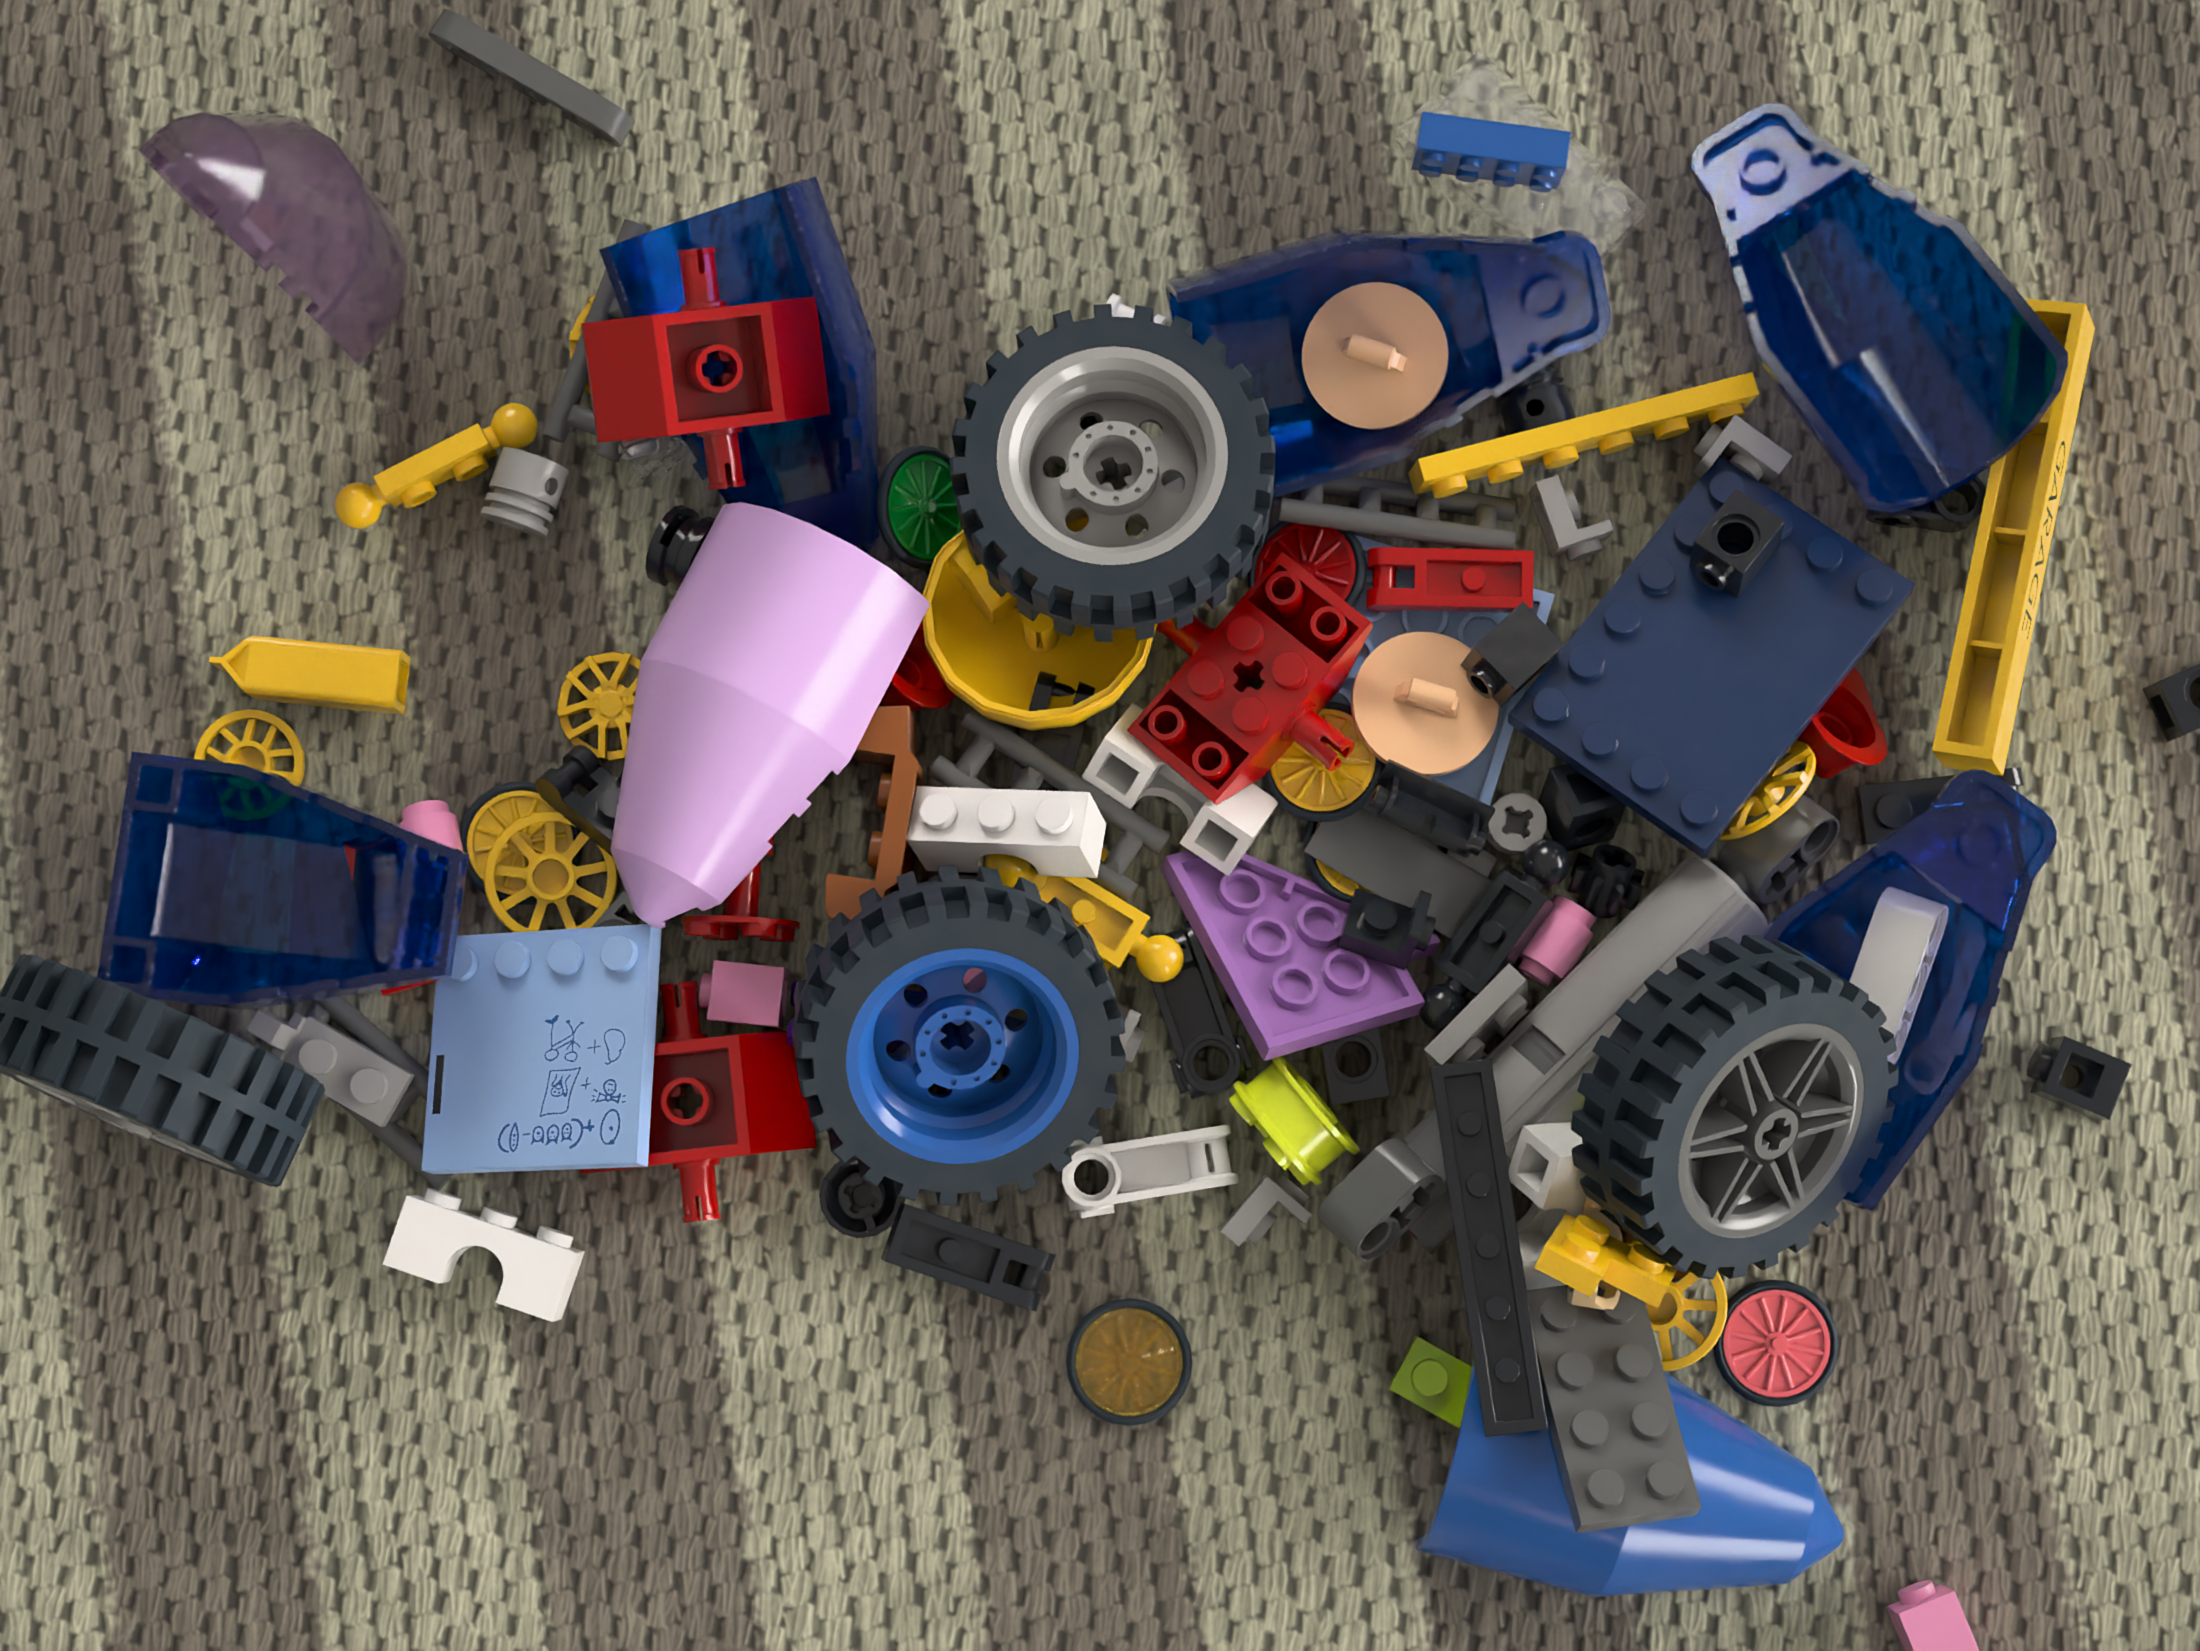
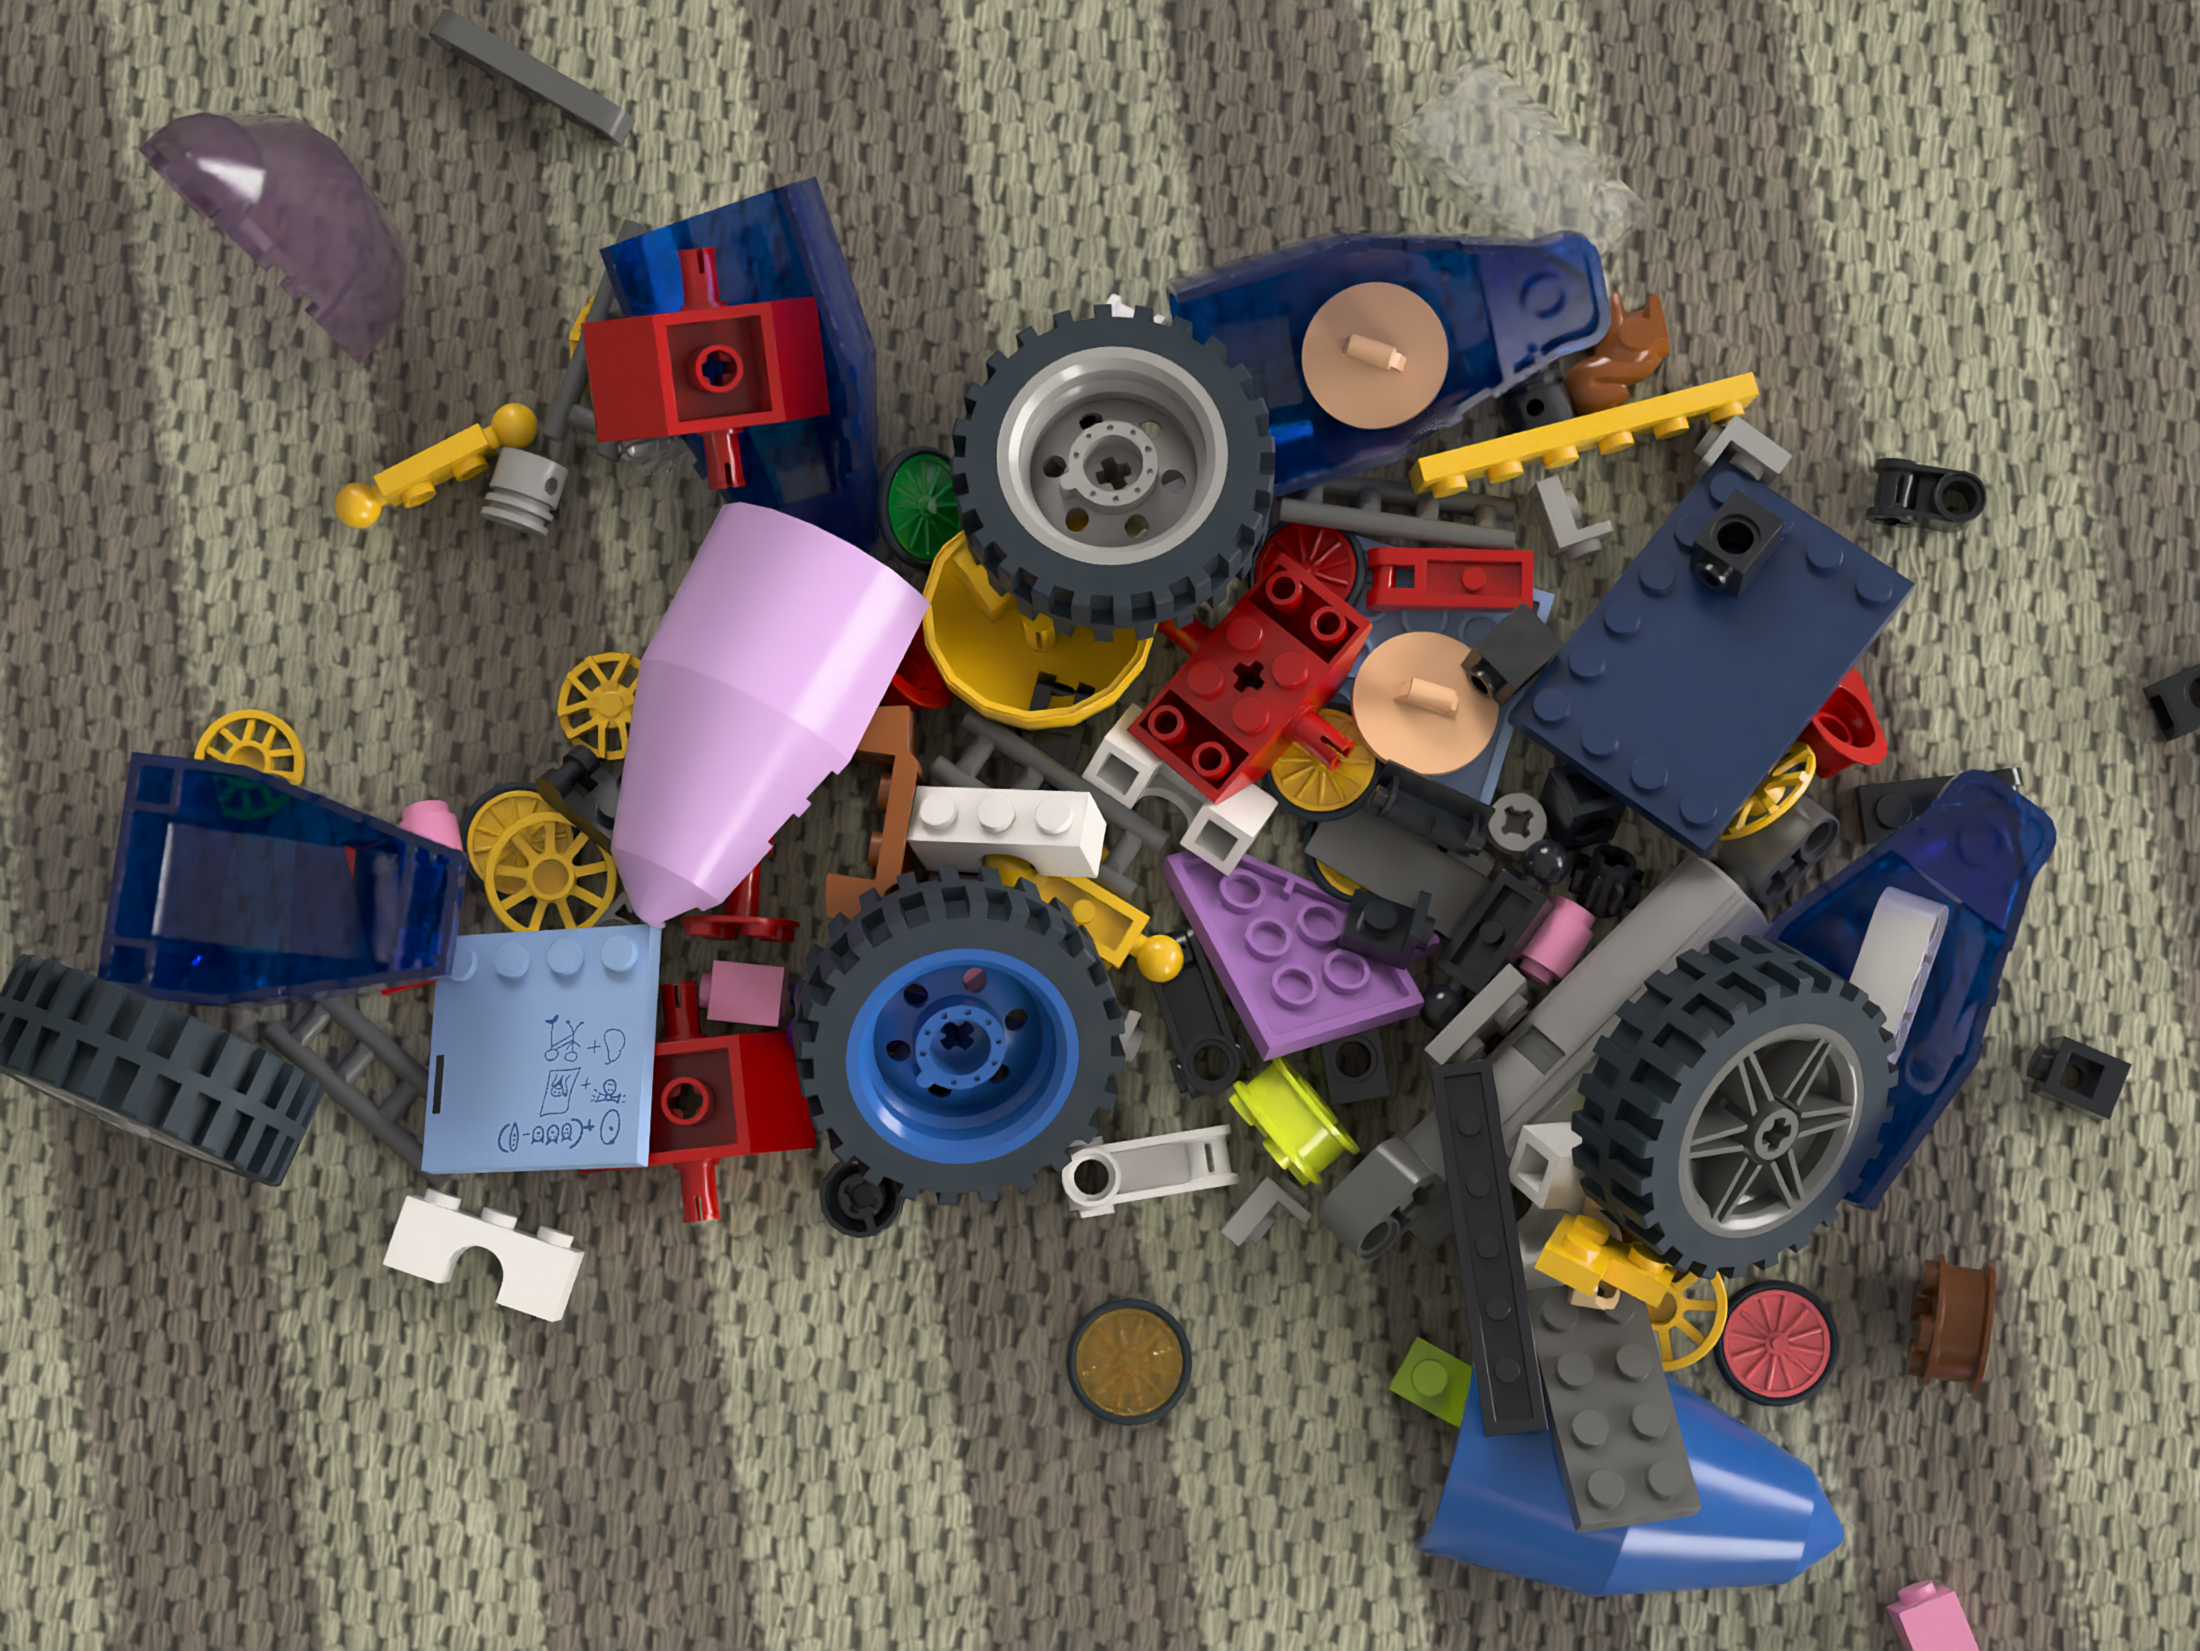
(319, 673): yellow piece -> none
(344, 1066): light grey hinge -> none
(676, 545): black wheel -> none
(965, 1256): black plate -> none
(1490, 151): blue piece -> none
(1621, 358): none -> dark orange animal
(1874, 313): clear blue windscreen -> none
(1954, 1323): none -> reddish brown wheel
(2010, 567): yellow brick -> none

